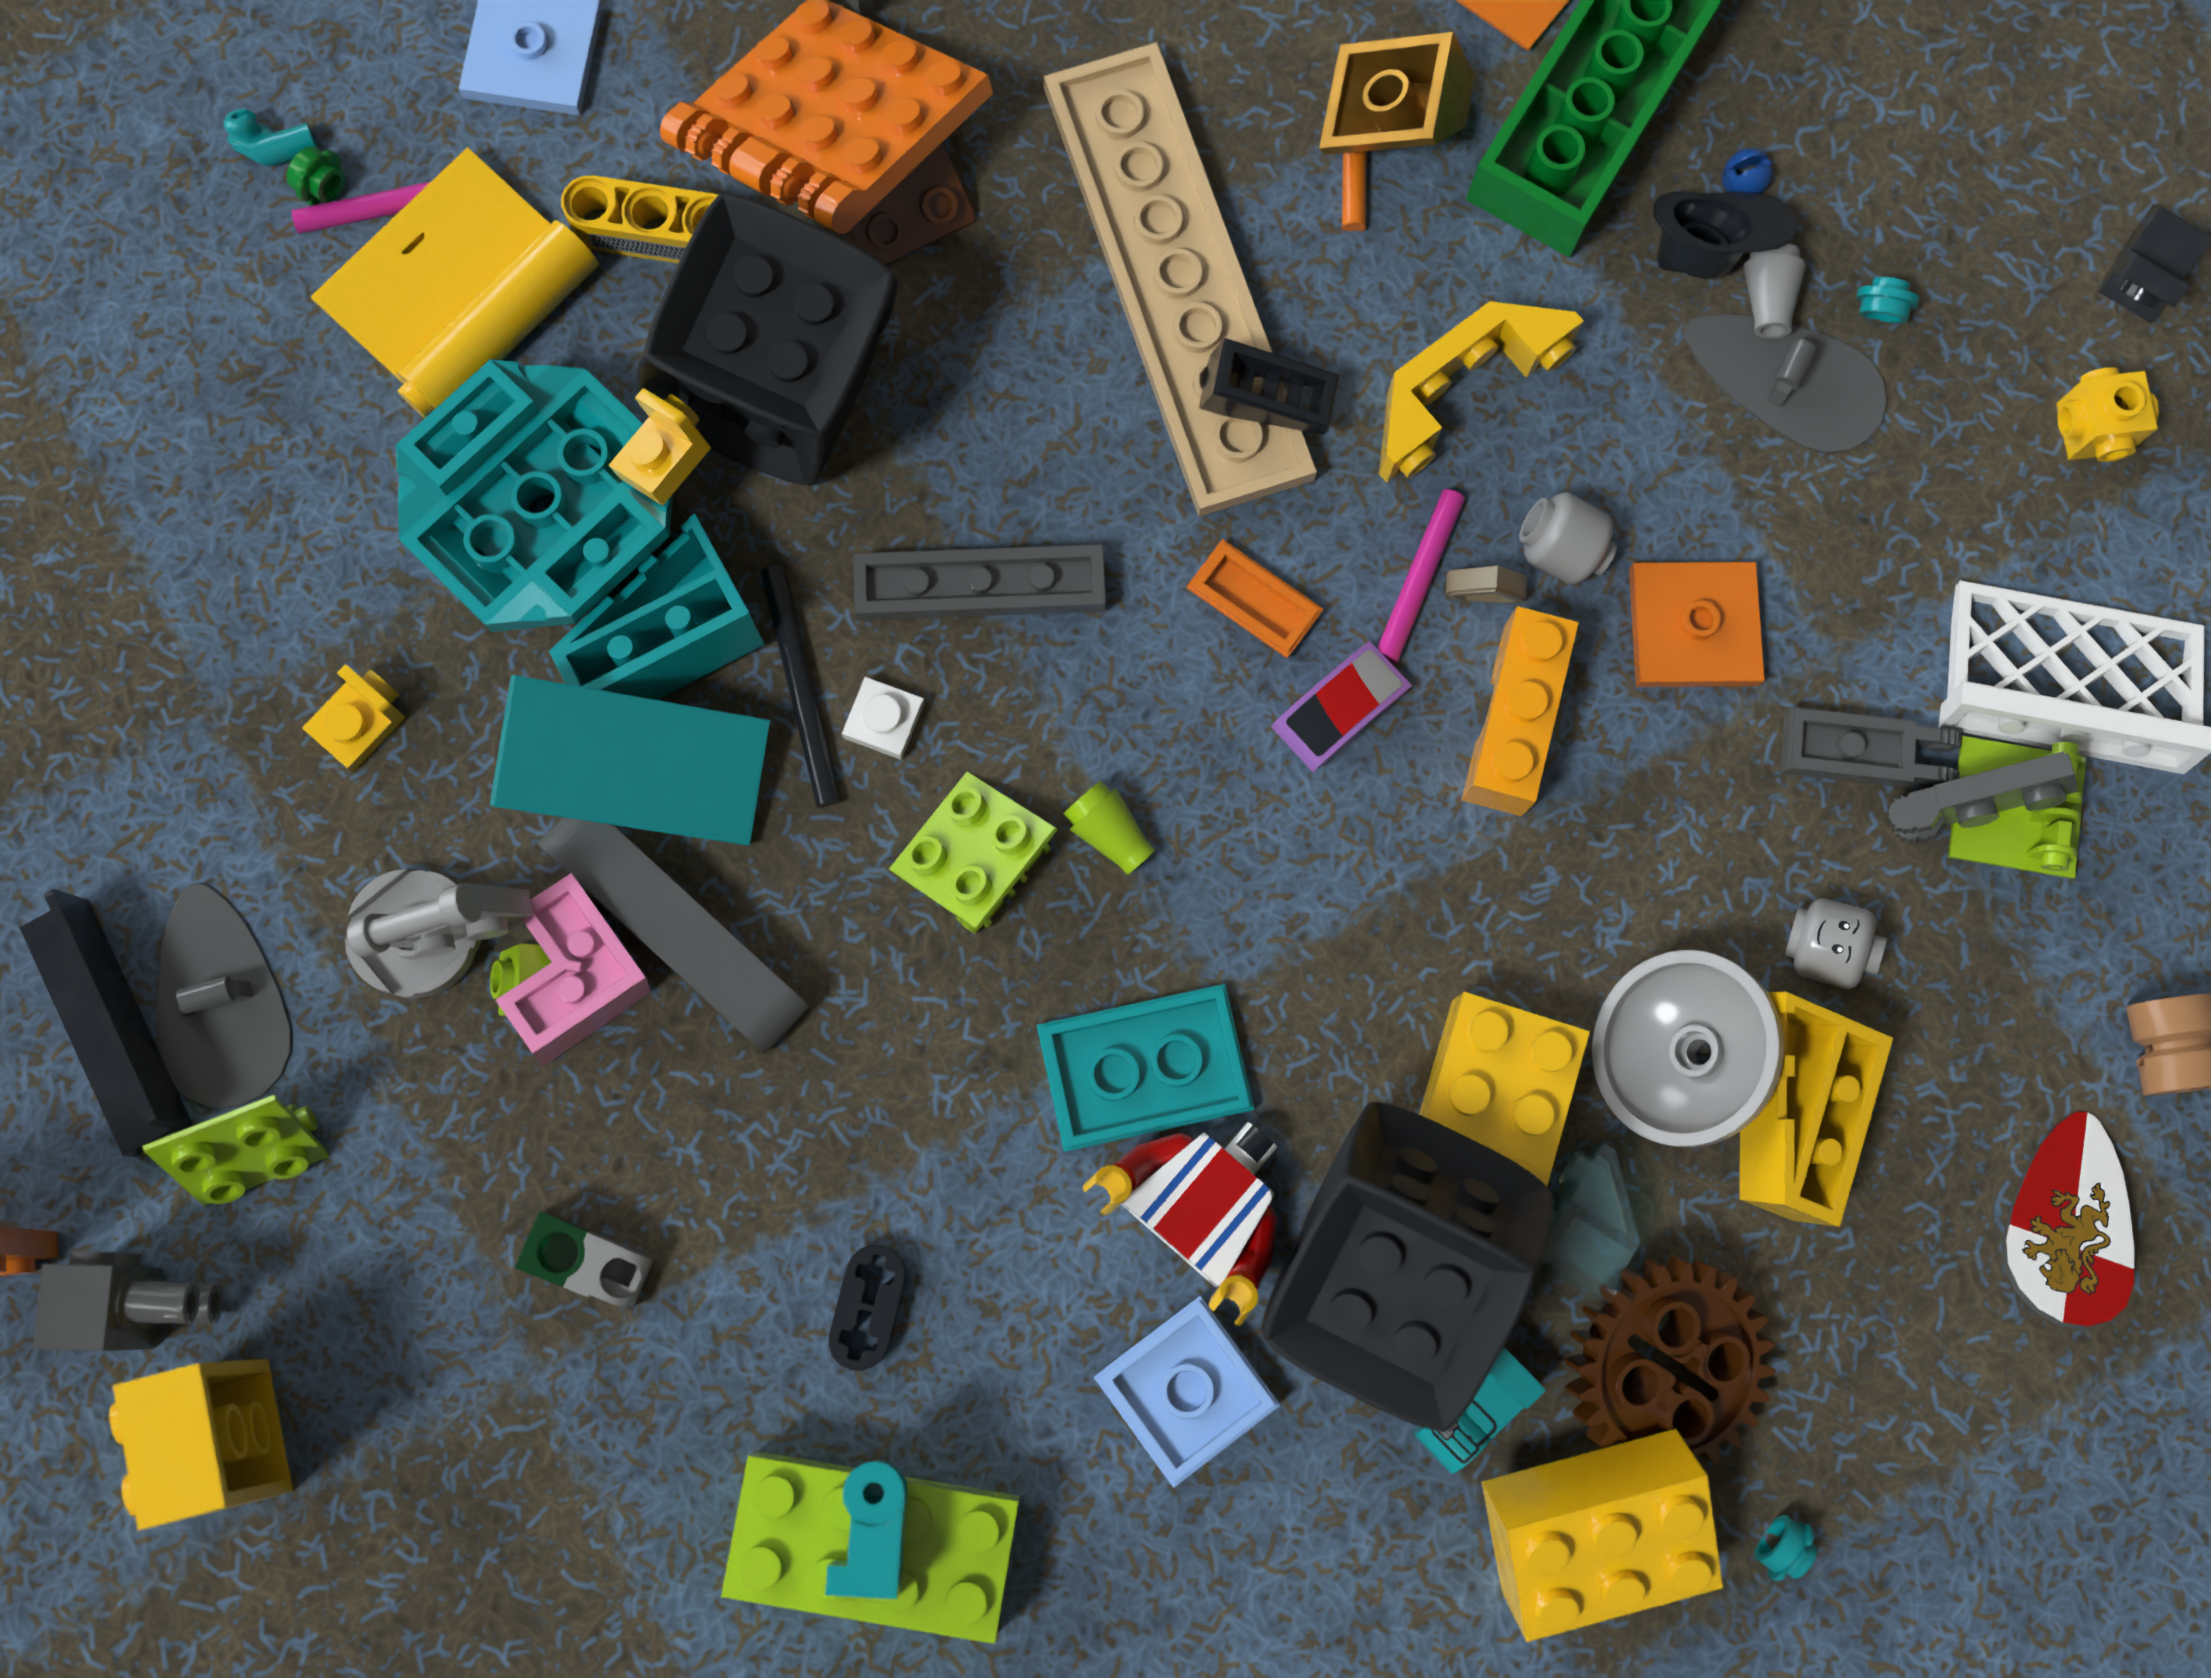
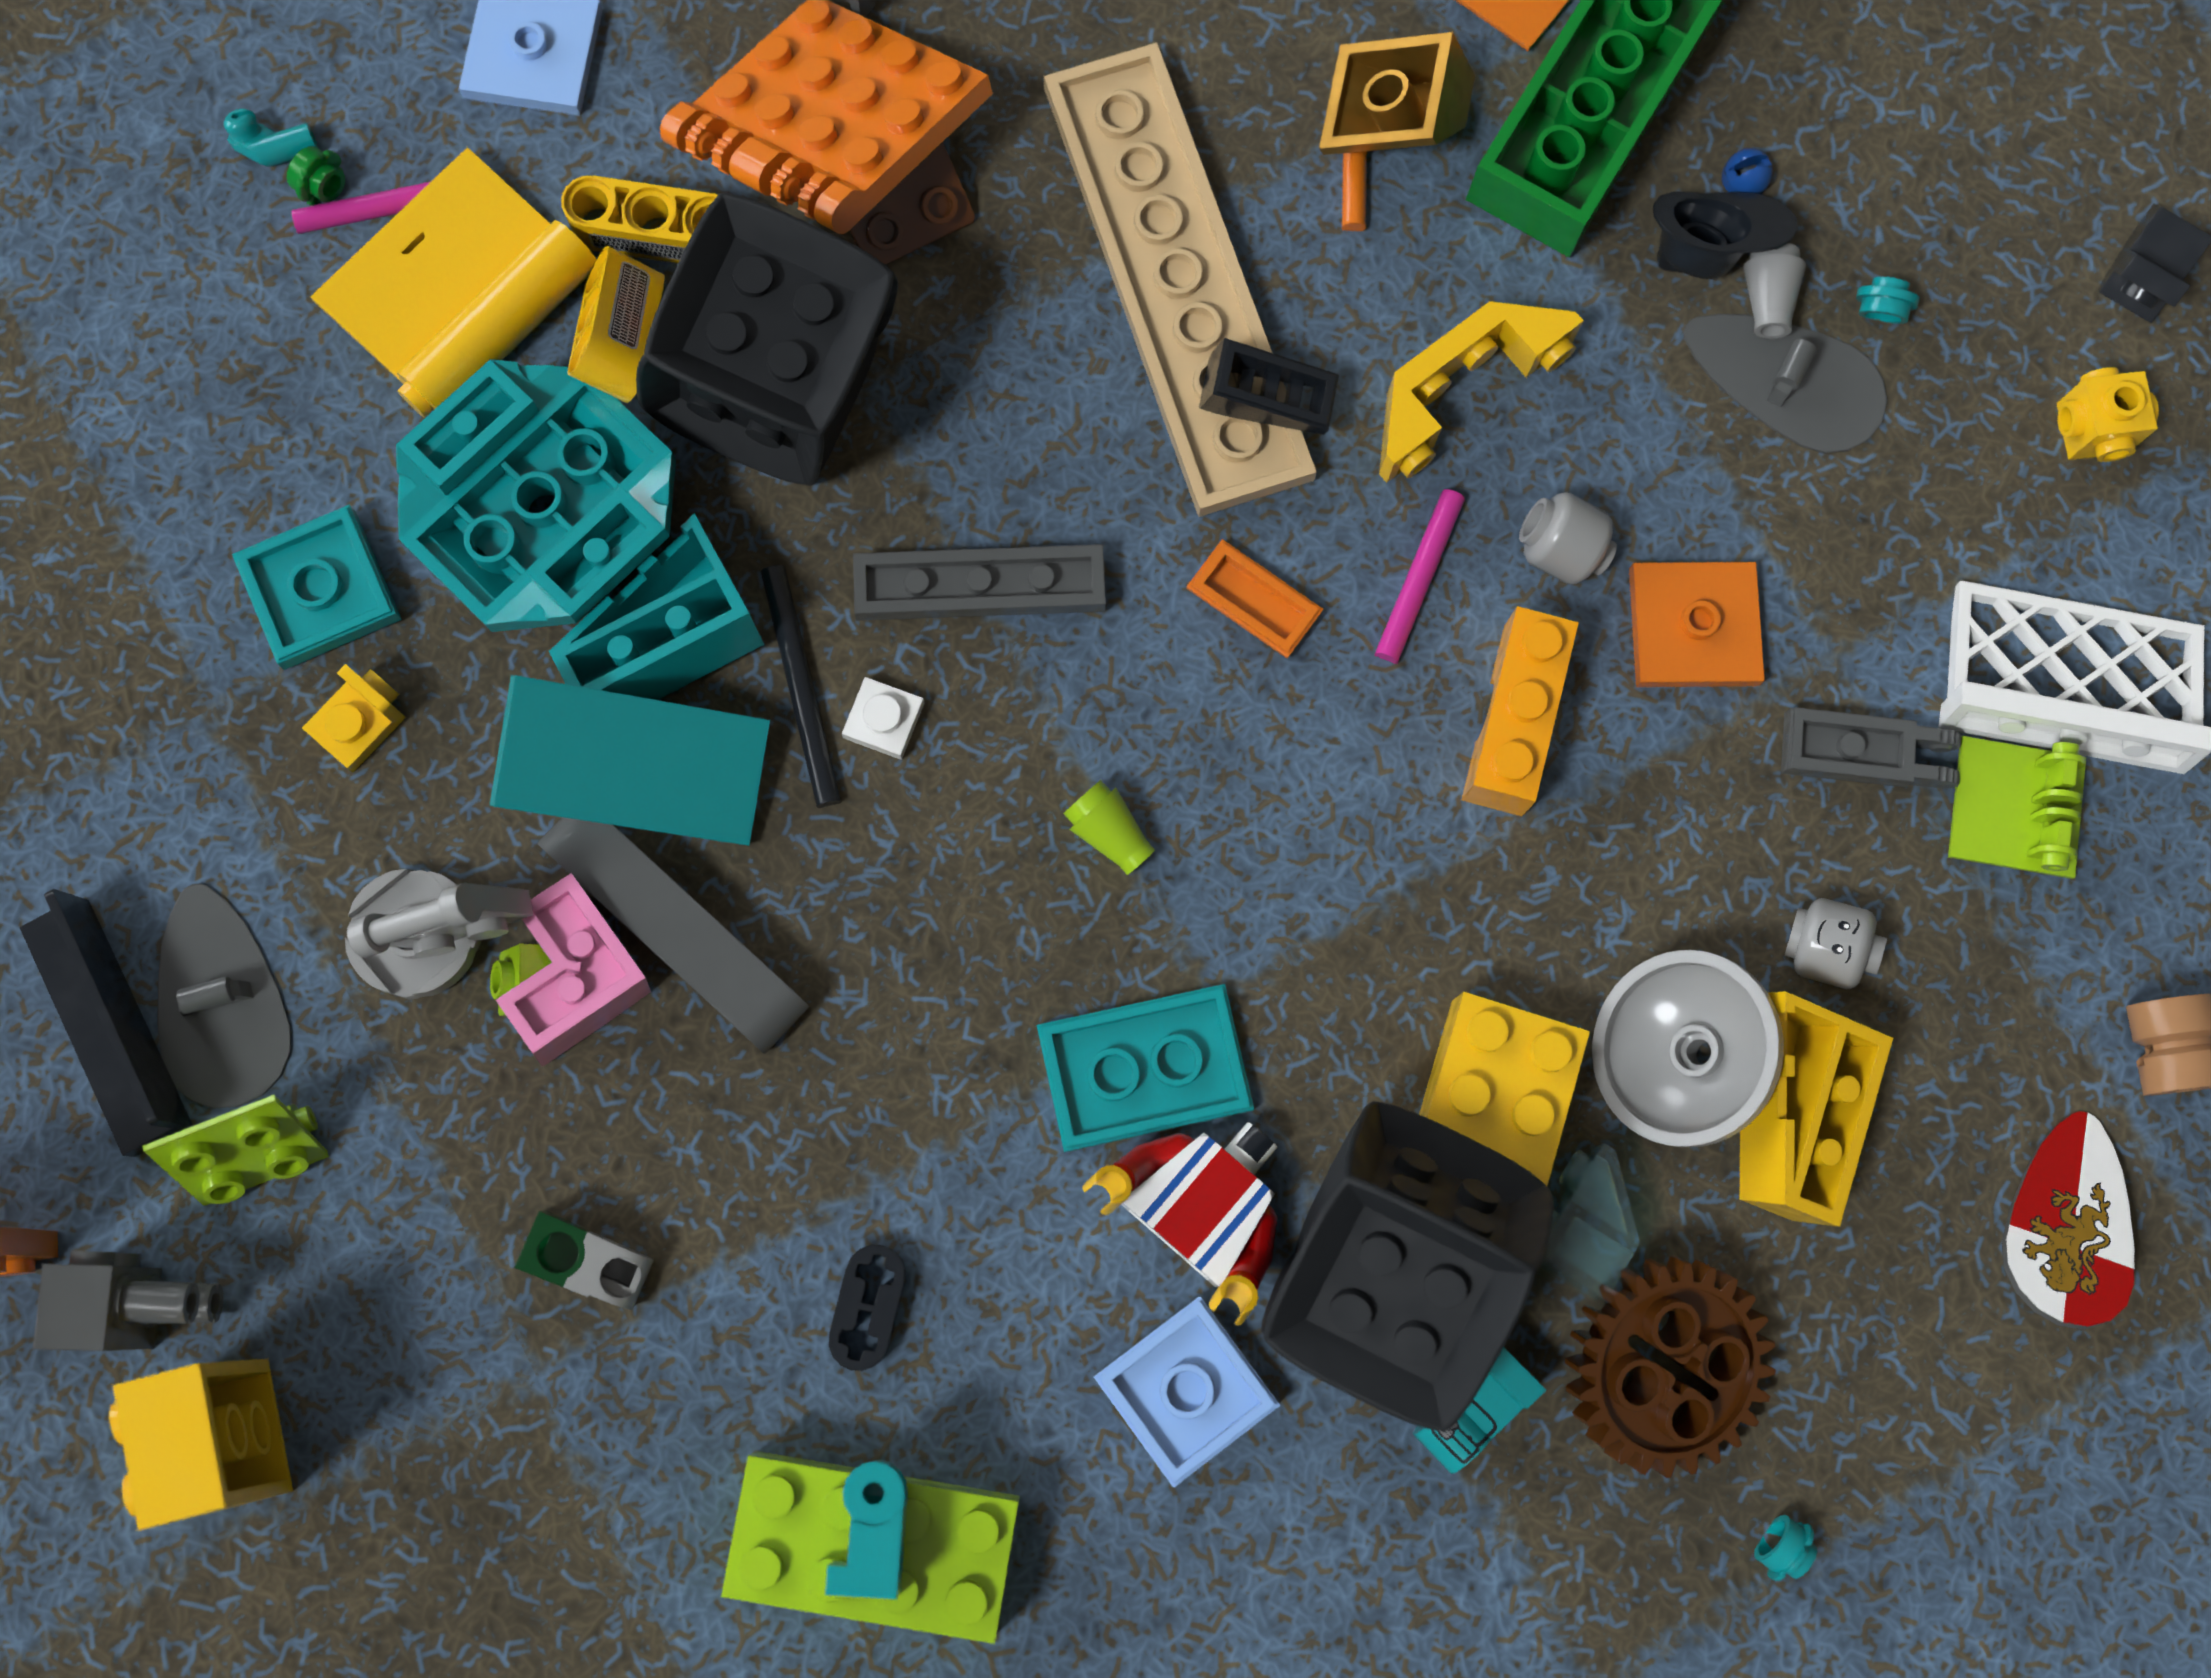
(316, 587): none -> teal plate
(615, 323): none -> yellow beam
(662, 448): yellow bracket -> none
(973, 851): lime hinge -> none
(1341, 706): slope -> none
(1486, 584): dark tan tile -> none
(1603, 1534): yellow brick -> none
(1980, 797): dark grey hinge -> none

